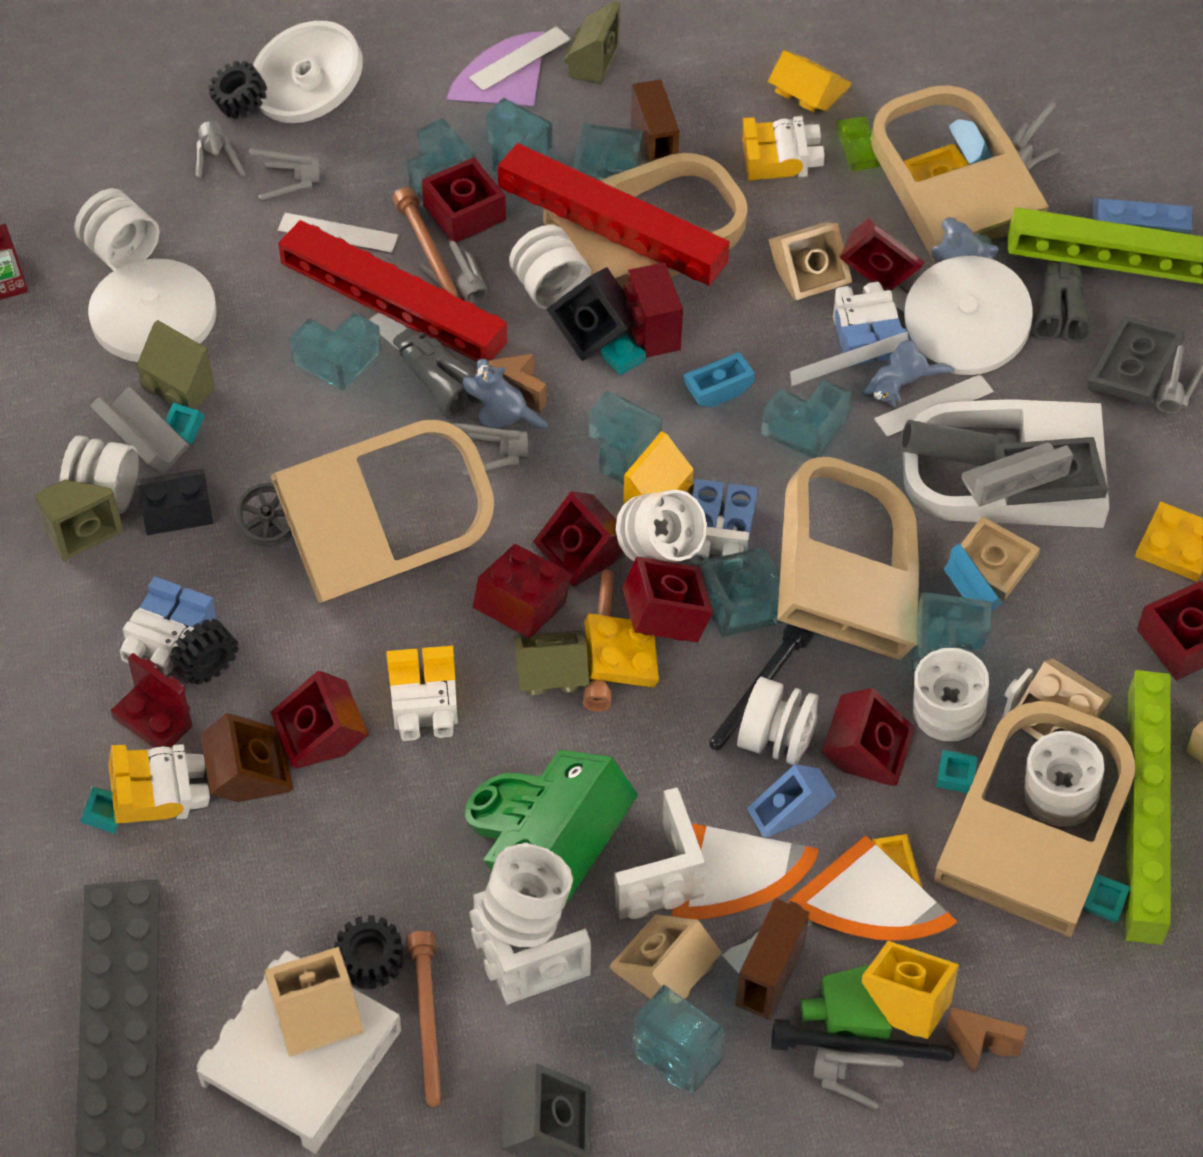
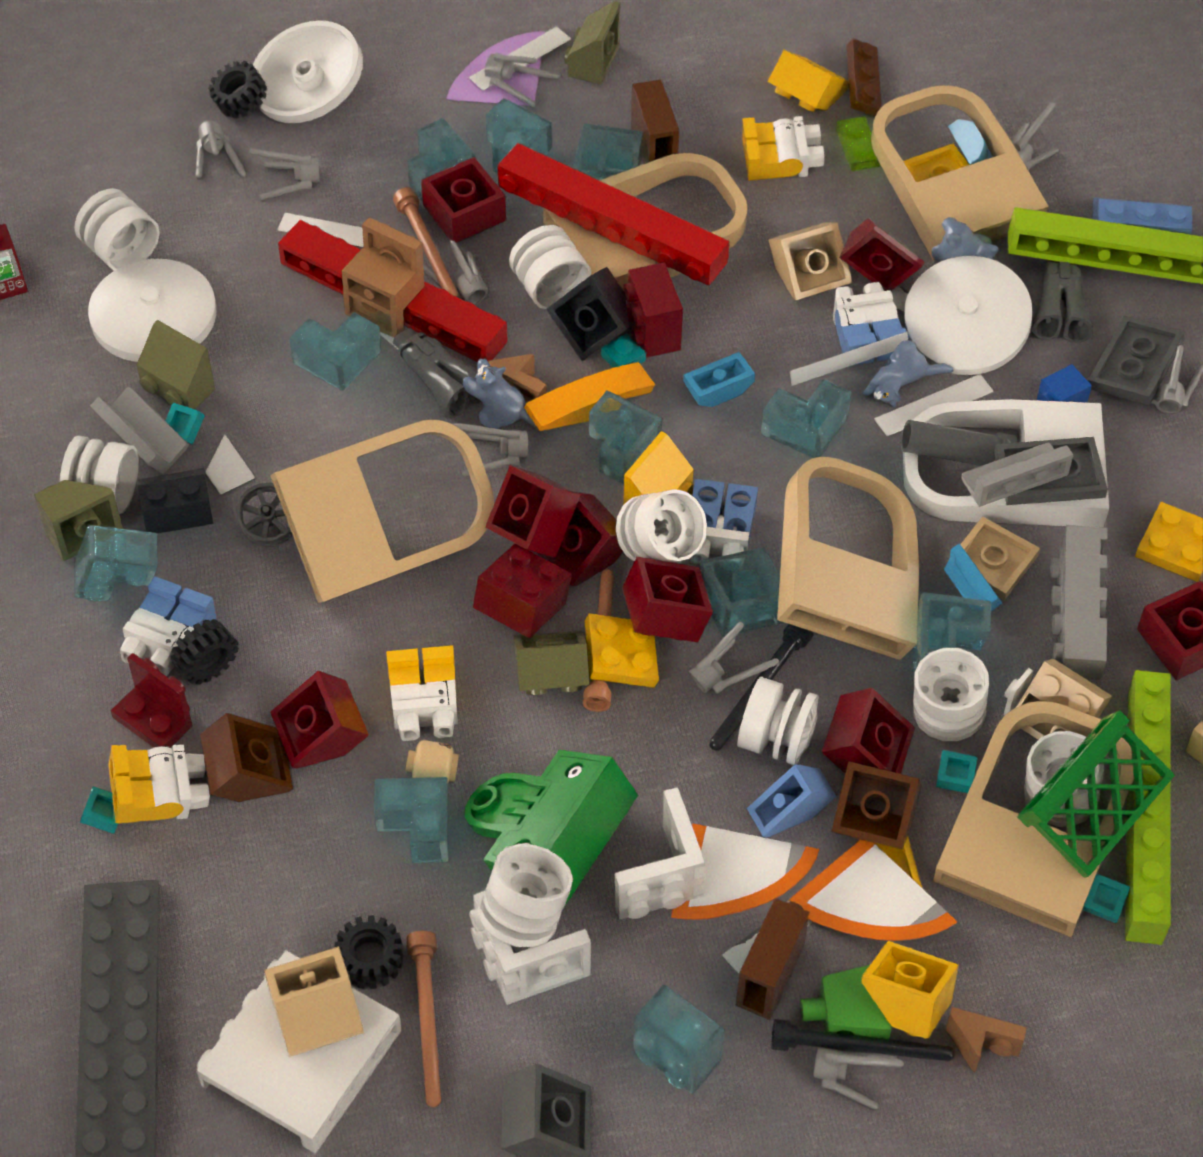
(113, 557): none -> clear light blue brick
(227, 468): none -> white sticker
(383, 276): none -> medium nougat bracket
(416, 807): none -> clear light blue brick
(432, 760): none -> tan head
(501, 67): none -> light grey plant
(532, 511): none -> dark red brick
(573, 401): none -> light orange slope
(667, 953): tan slope -> none
(708, 672): none -> light grey plant
(863, 77): none -> reddish brown plate
(876, 805): none -> reddish brown slope
(1065, 386): none -> blue brick
(1074, 771): none -> green fence
(1080, 601): none -> light grey wedge

